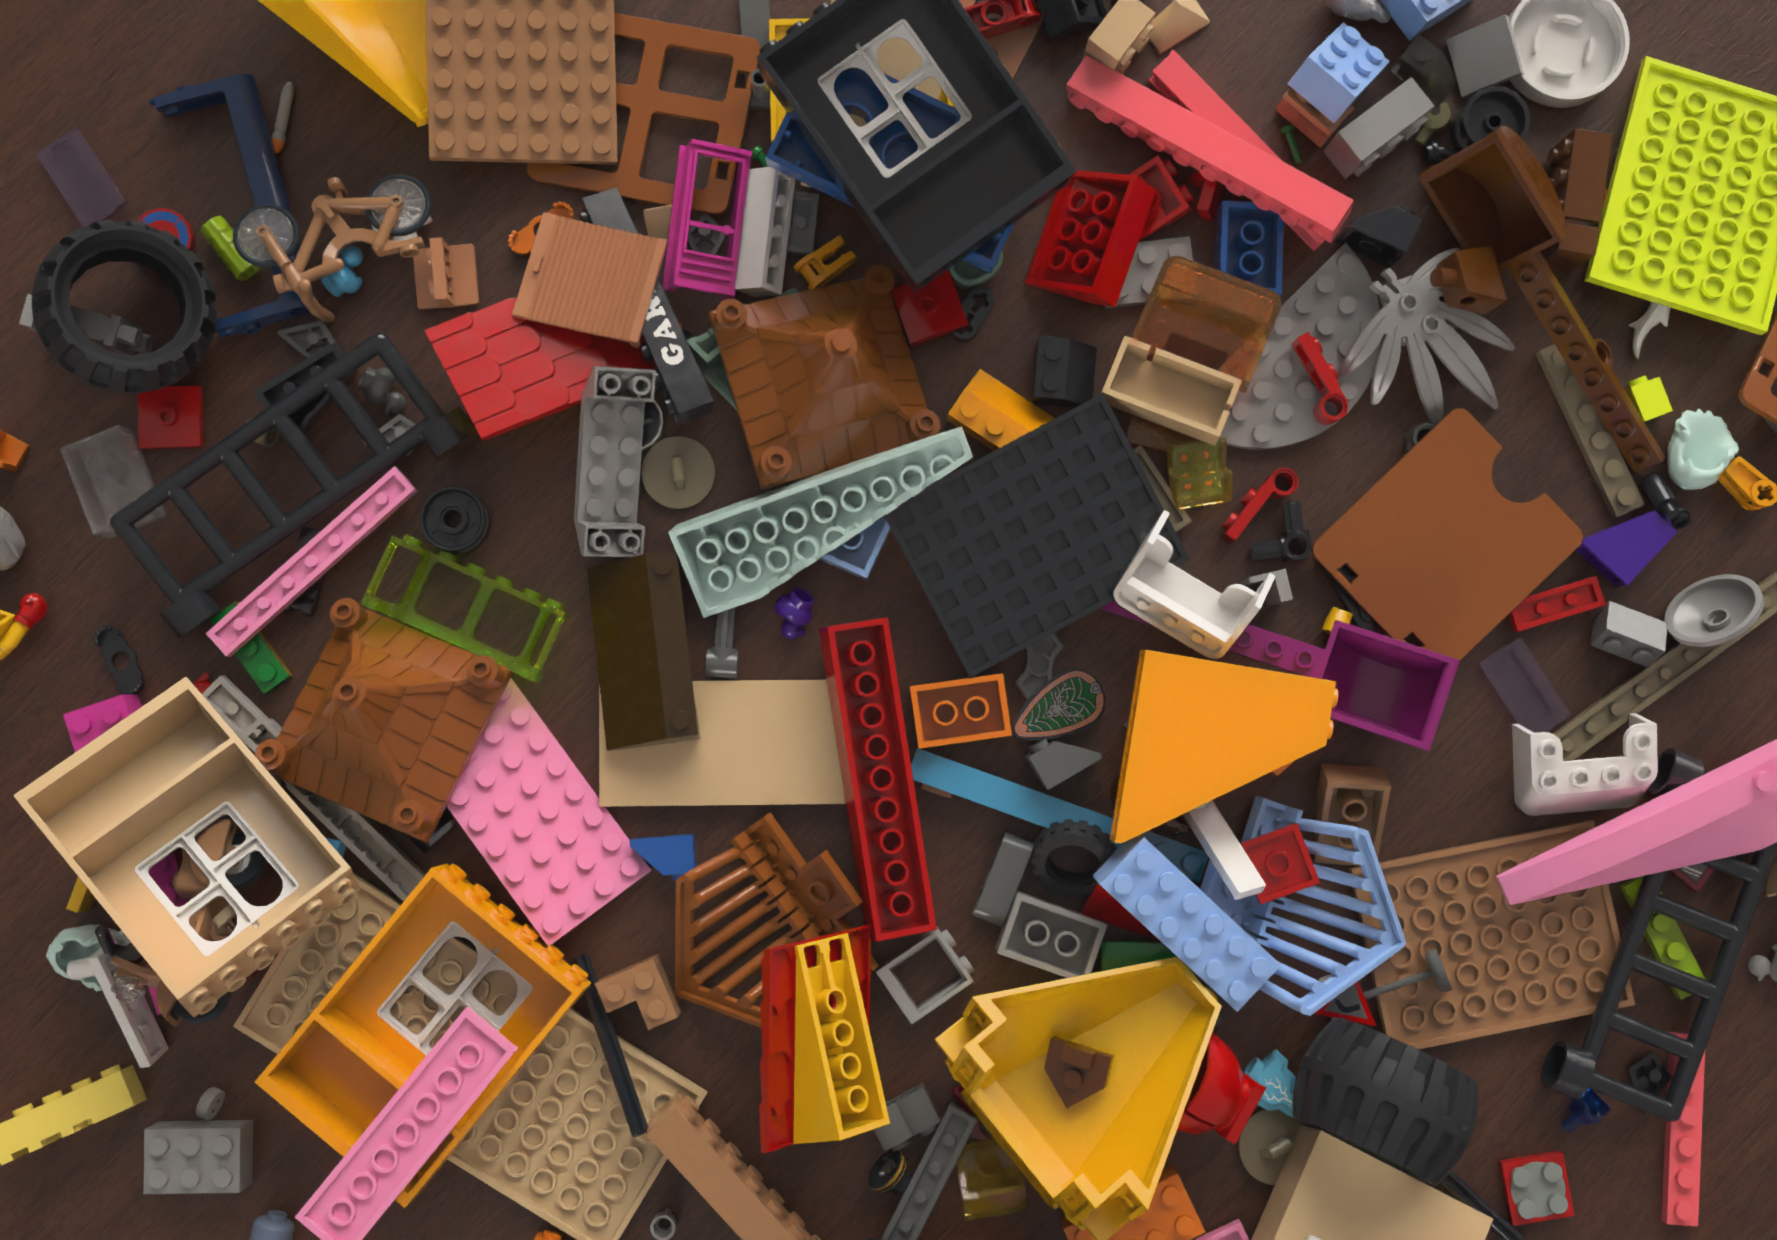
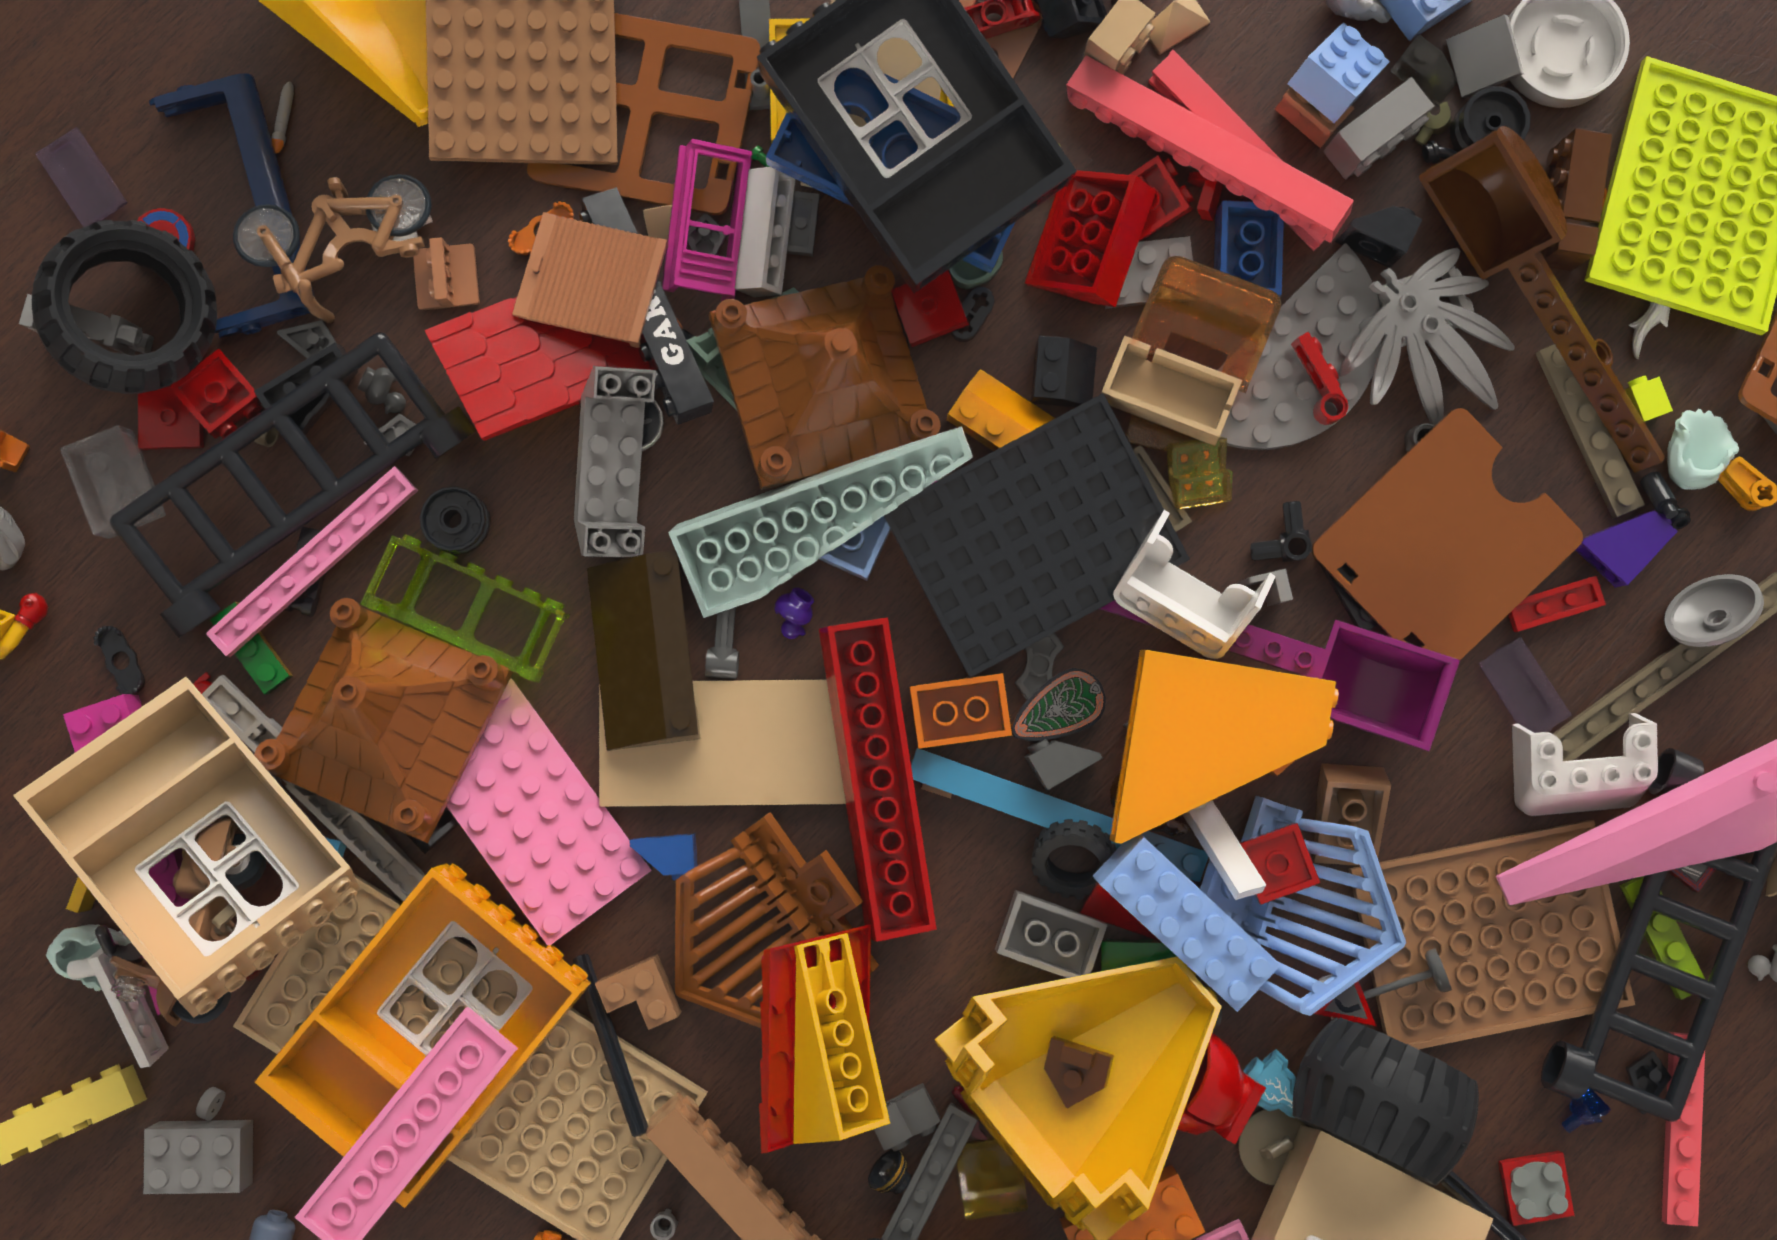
(217, 395): none -> red plate
(220, 237): lime axle -> none
(346, 279): dark azure animal -> none
(678, 472): dark tan shield -> none
(819, 274): light orange piece -> none
(899, 993): light grey window -> none
(1003, 879): dark grey beam -> none
(1254, 500): red plate -> none
(1287, 130): green piece -> none
(1335, 614): yellow hose -> none
(1470, 280): reddish brown torso -> none
(1629, 634): dark grey brick -> none

